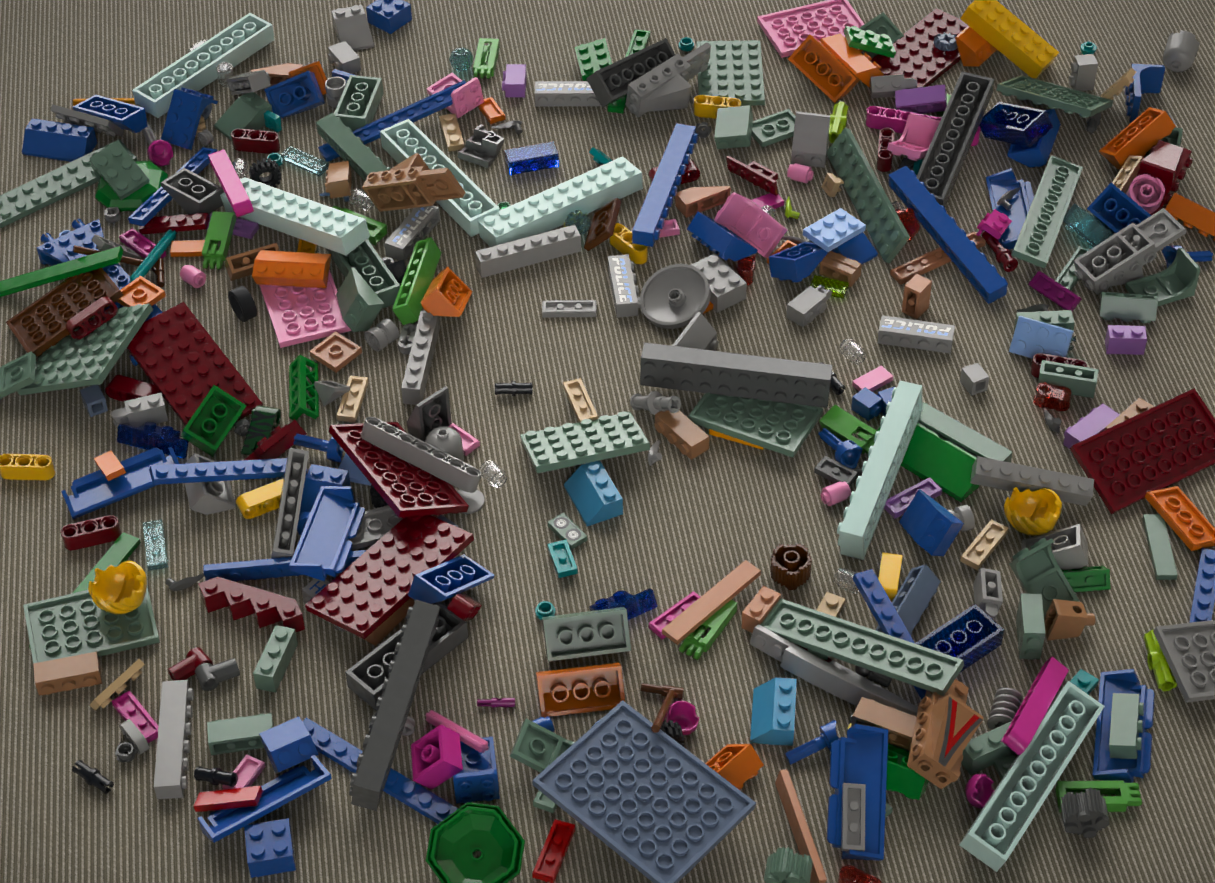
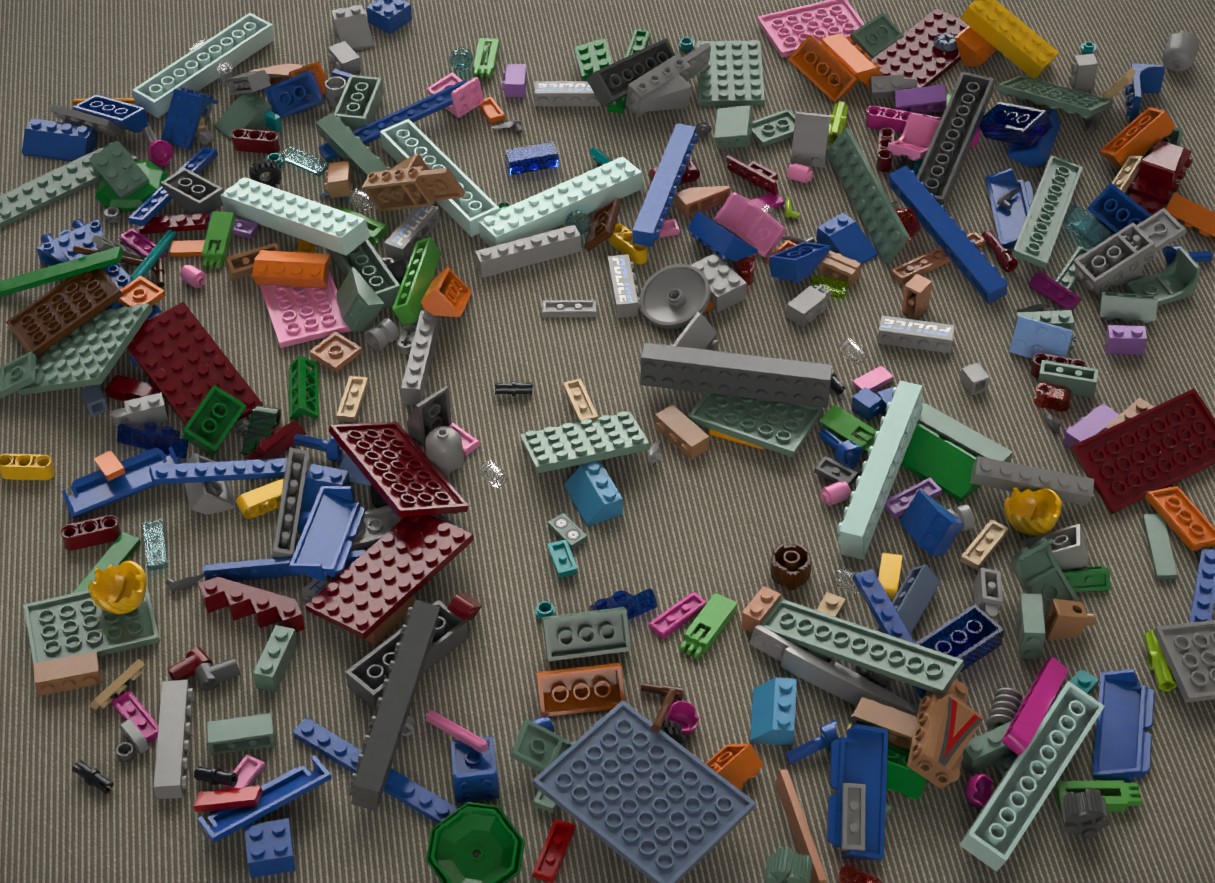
(82, 317): dark red beam -> none
(230, 183): beam -> none
(241, 168): clear brick -> none
(242, 303): black tyre -> none
(288, 744): blue slope -> none
(330, 390): light grey slope -> none
(421, 454): light grey beam -> none
(436, 757): dark pink brick -> none
(448, 580): blue slope -> none
(451, 132): tan plate -> none
(474, 500): light grey piece -> none
(481, 147): flat silver slope -> none
(496, 702): magenta pin -> none
(655, 402): light grey piece -> none
(707, 106): yellow beam -> none
(711, 602): nougat tile -> none
(831, 184): tan tile -> none
(834, 229): light blue plate -> none
(869, 41): green plate -> none
(994, 224): dark pink bracket -> none
(1126, 726): sand green brick -> none
(1146, 192): bright pink brick -> none

